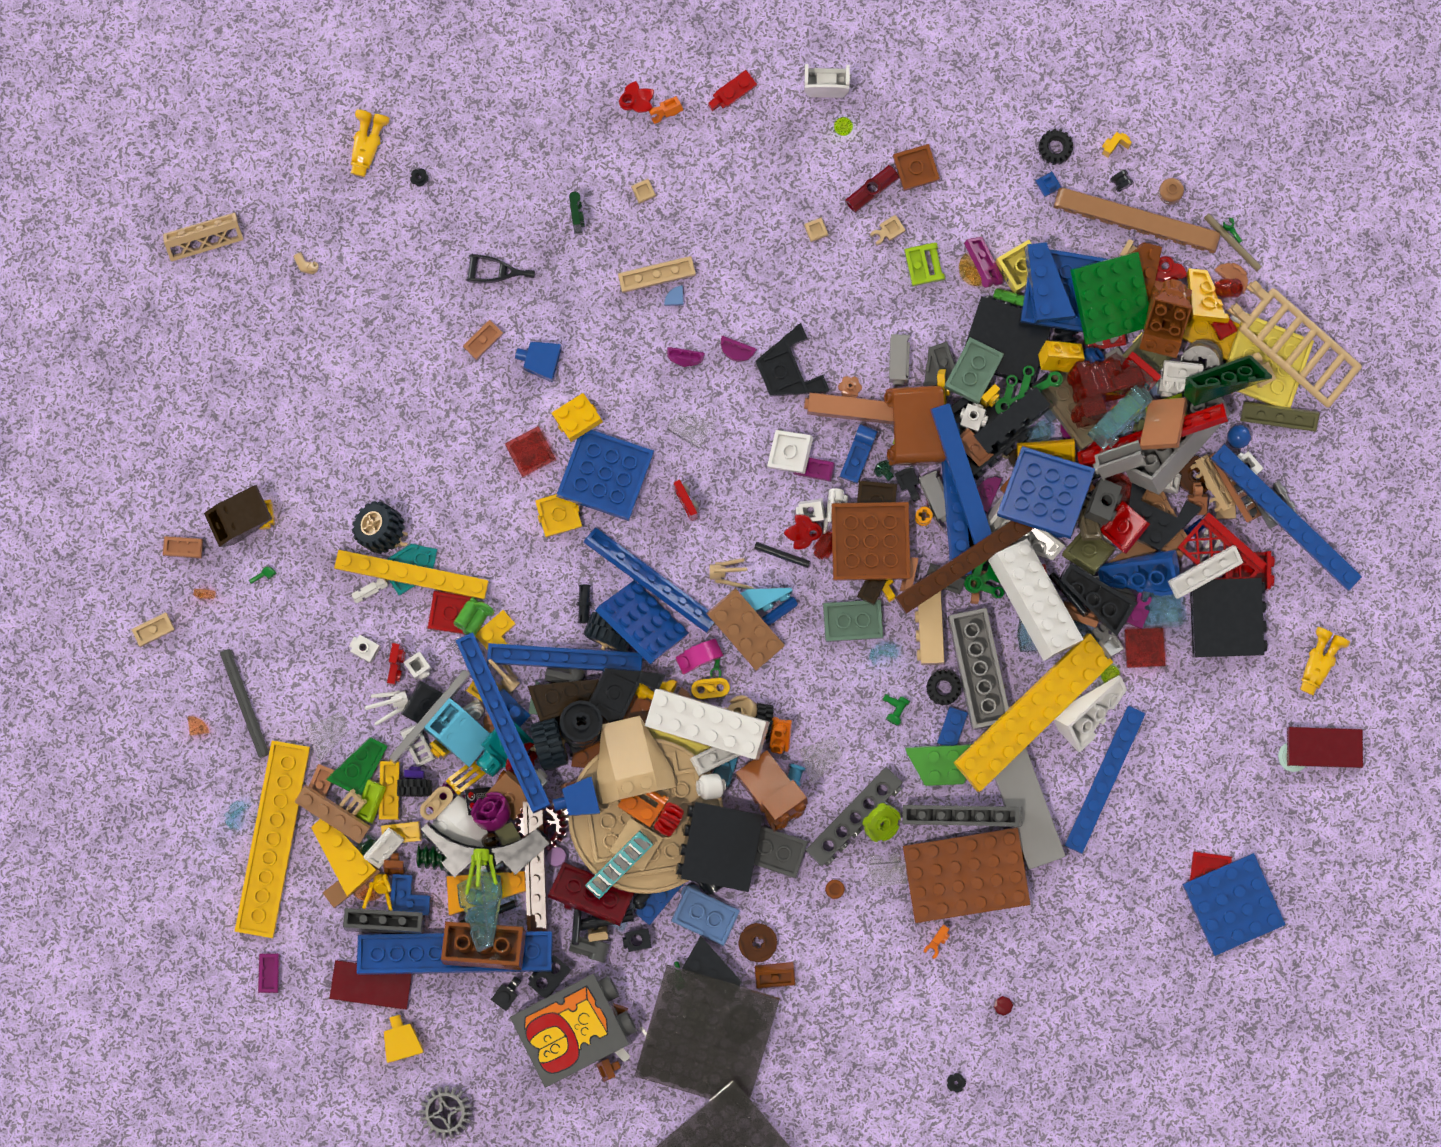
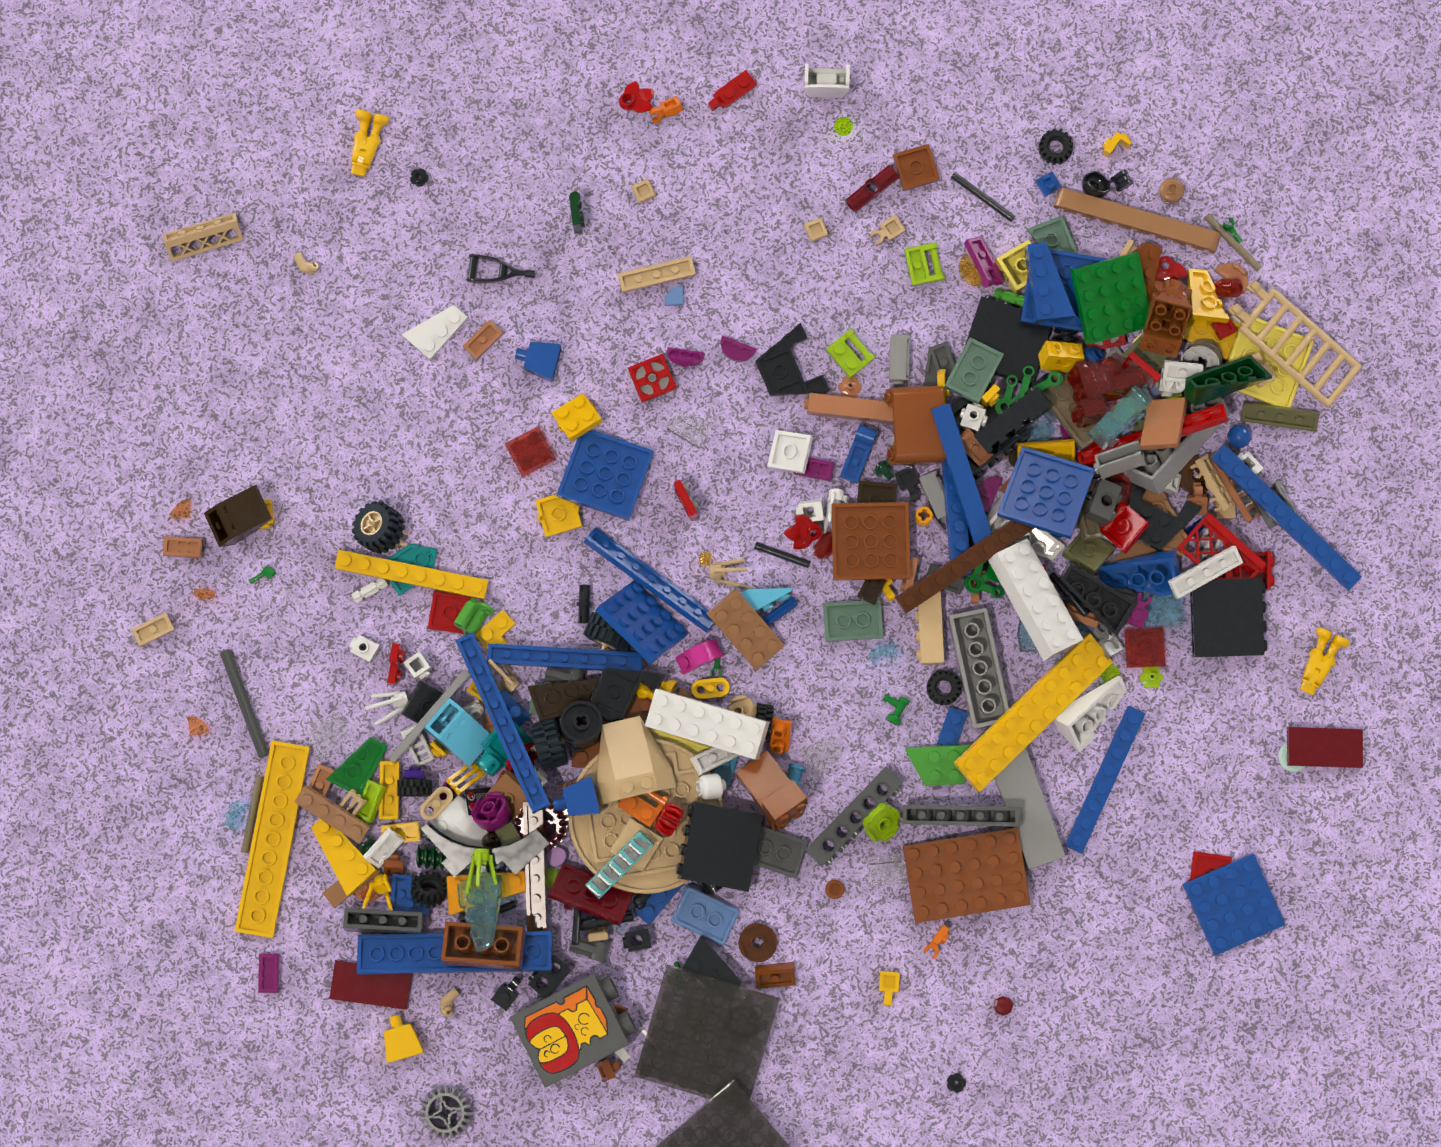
(182, 509): none -> clear orange tile
(252, 814): none -> dark tan bar
(432, 881): none -> black tyre
(436, 331): none -> white wing
(446, 1002): none -> tan arm
(551, 875): none -> clear neon green plate
(652, 378): none -> red piece
(704, 558): none -> clear yellow piece
(845, 357): none -> lime plate
(888, 984): none -> yellow plate
(983, 197): none -> black bar
(1055, 234): none -> sand green wing
(1097, 178): none -> black hair
(1149, 682): none -> lime plant

